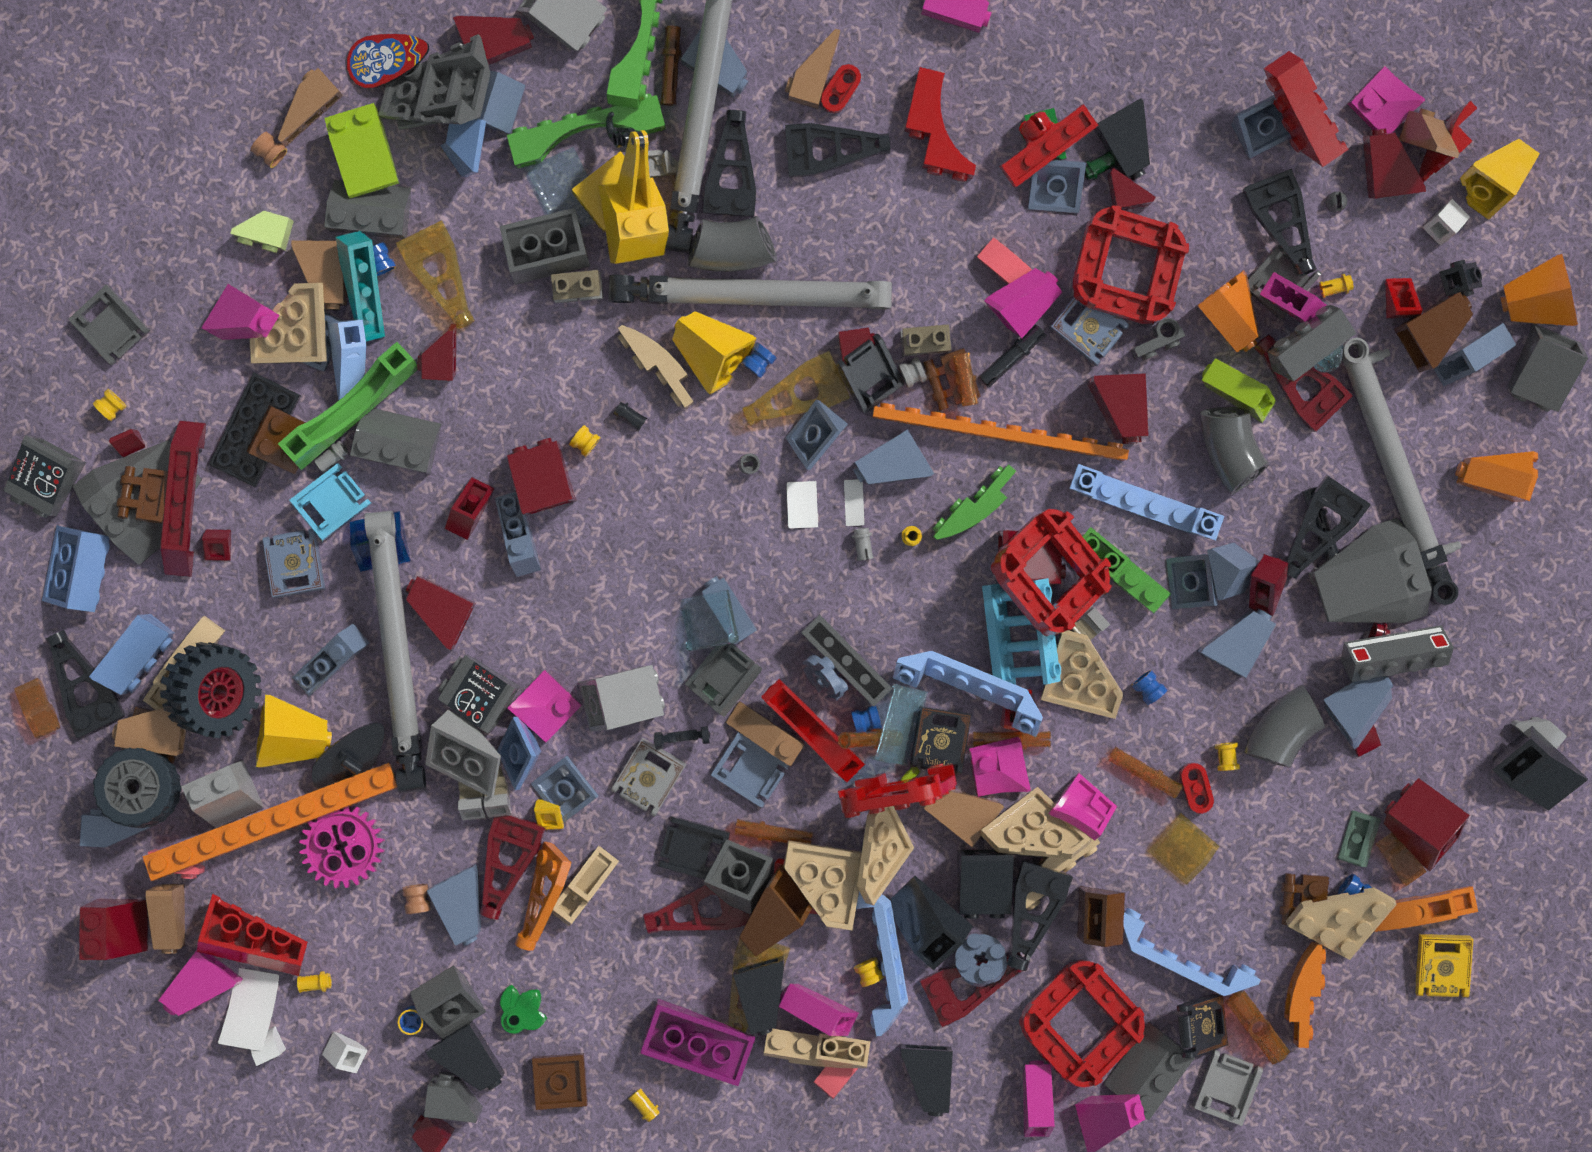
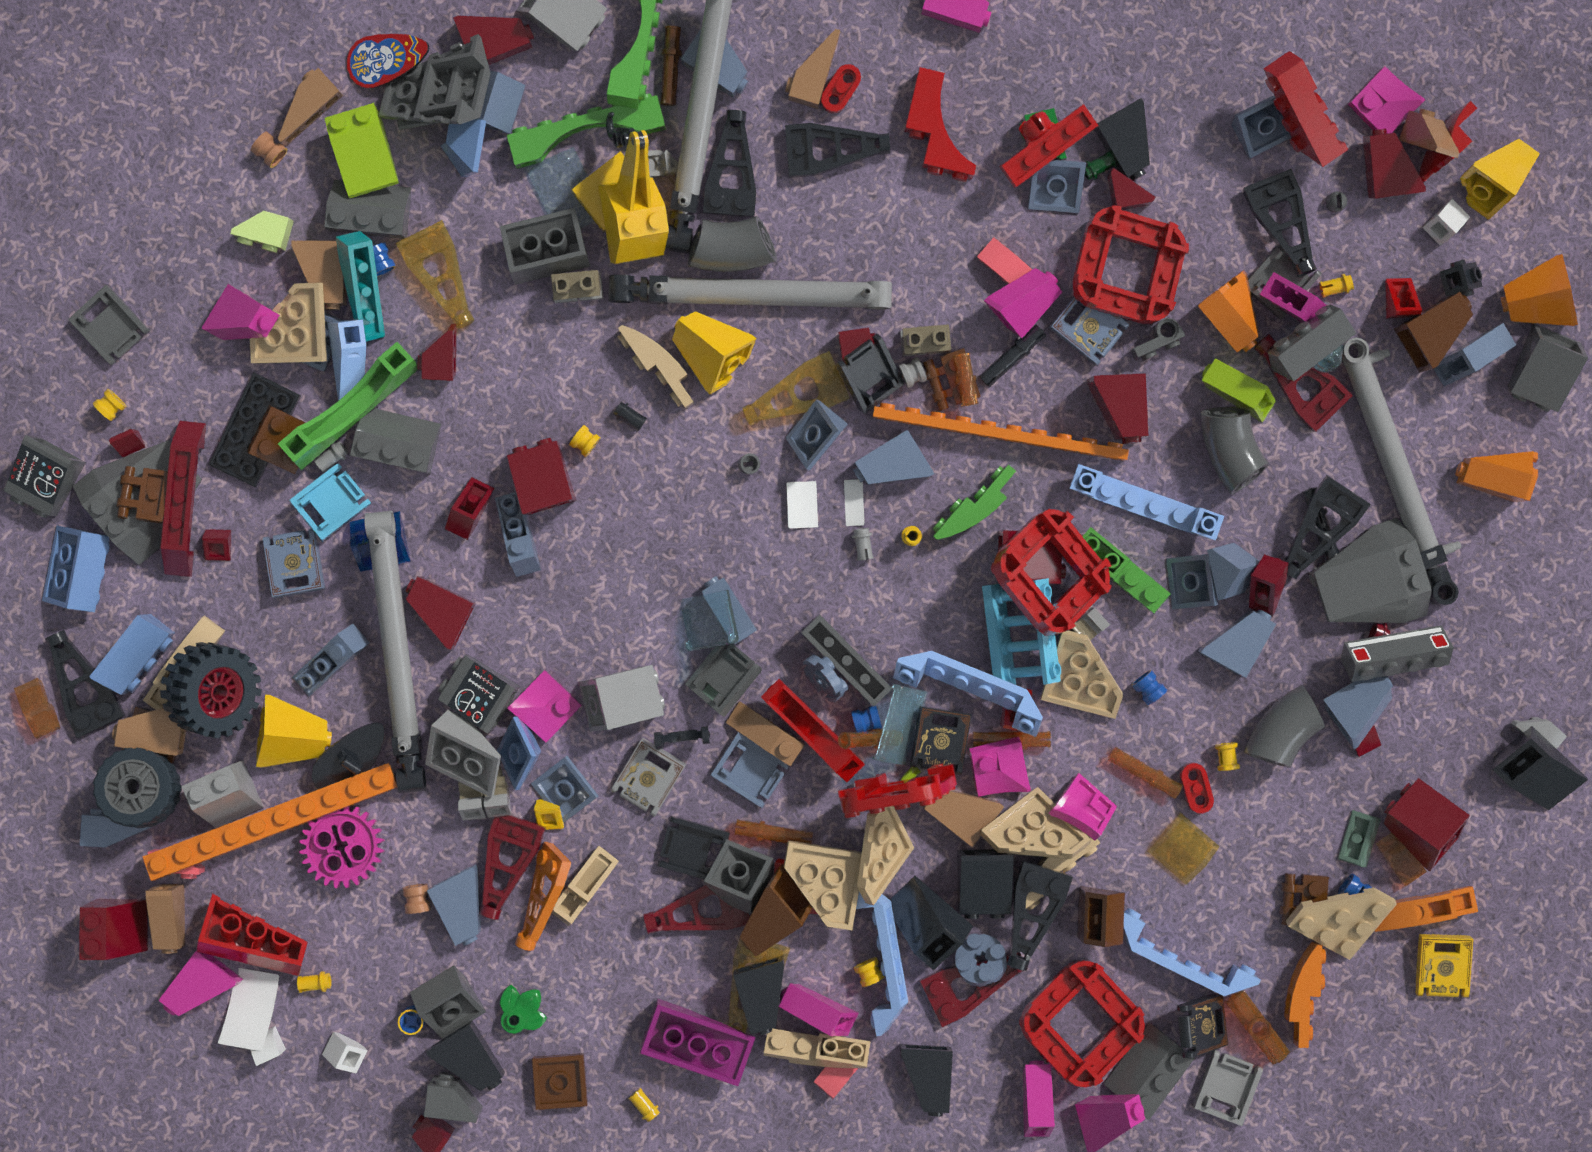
(759, 360): blue wheel -> none

